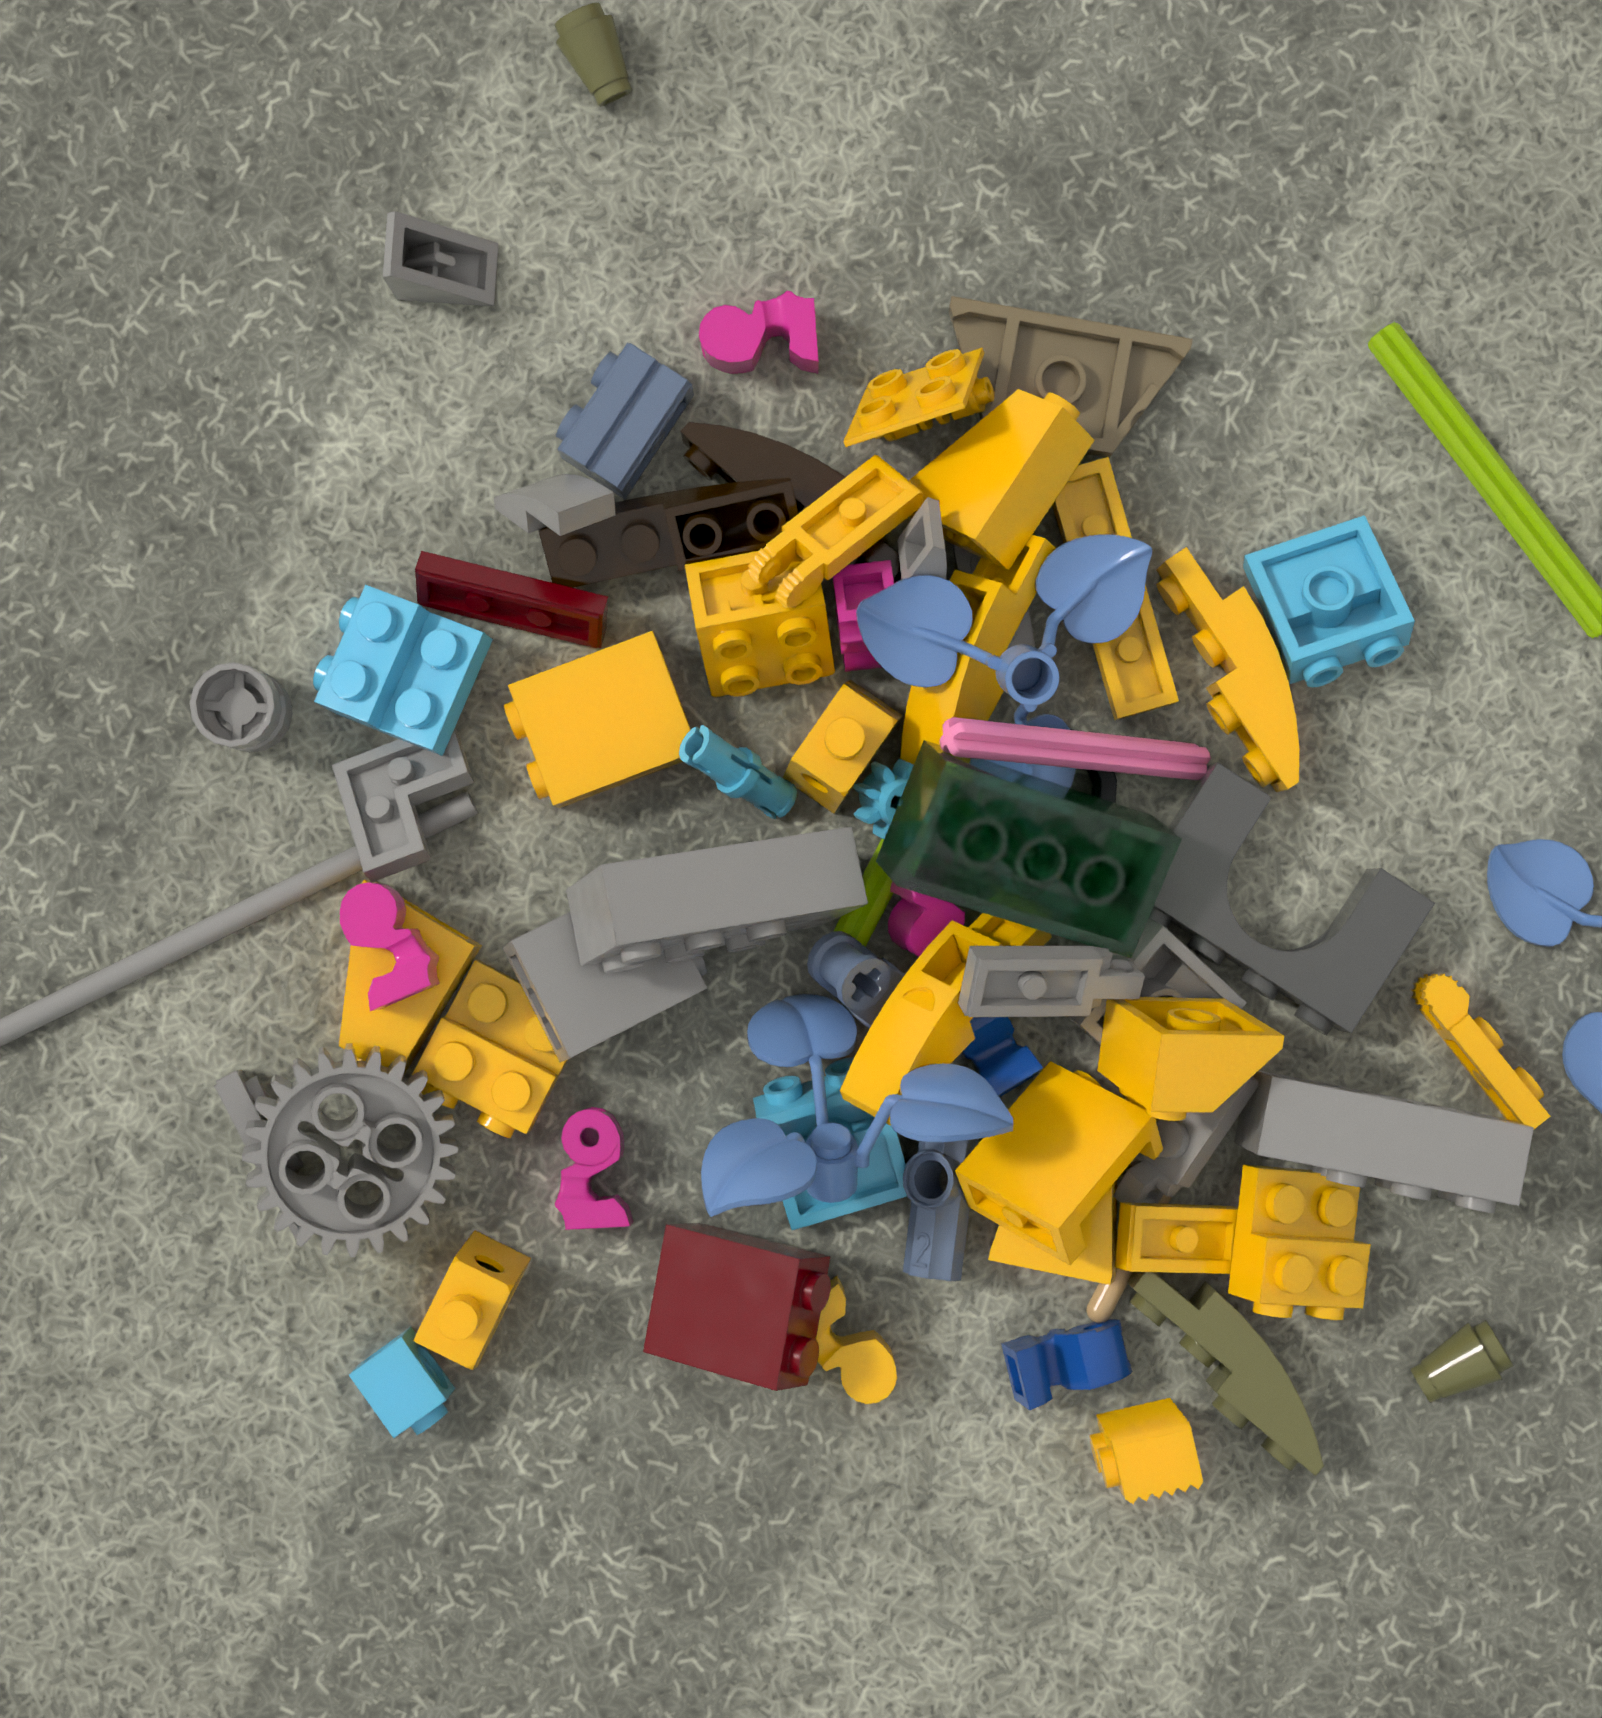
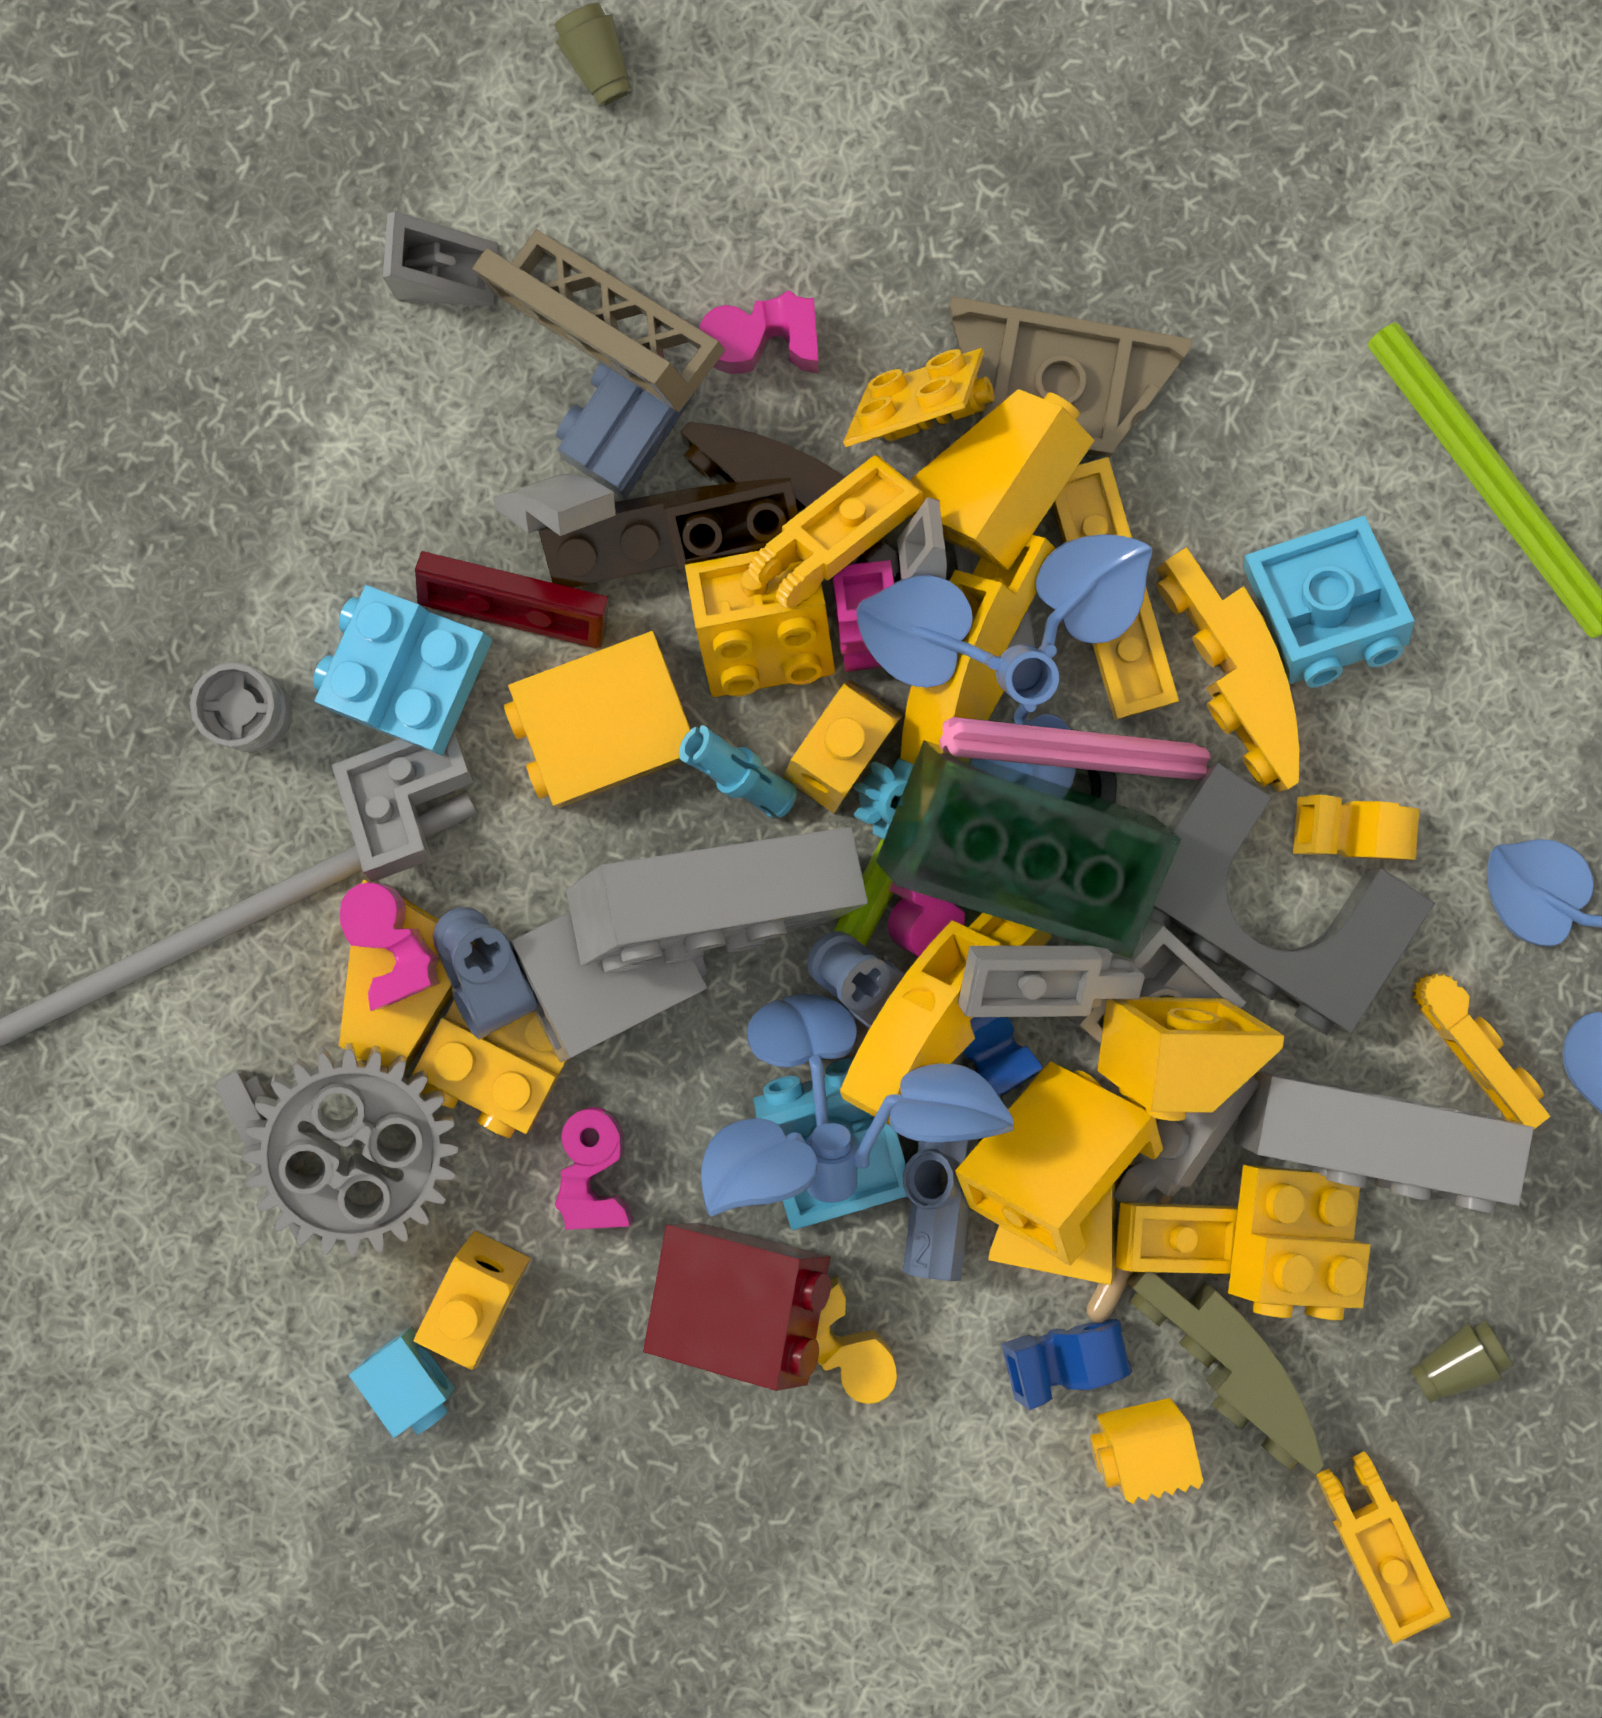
(483, 977): none -> sand blue piece
(597, 330): none -> dark tan fence
(1355, 828): none -> yellow leg
(1385, 1554): none -> yellow hinge

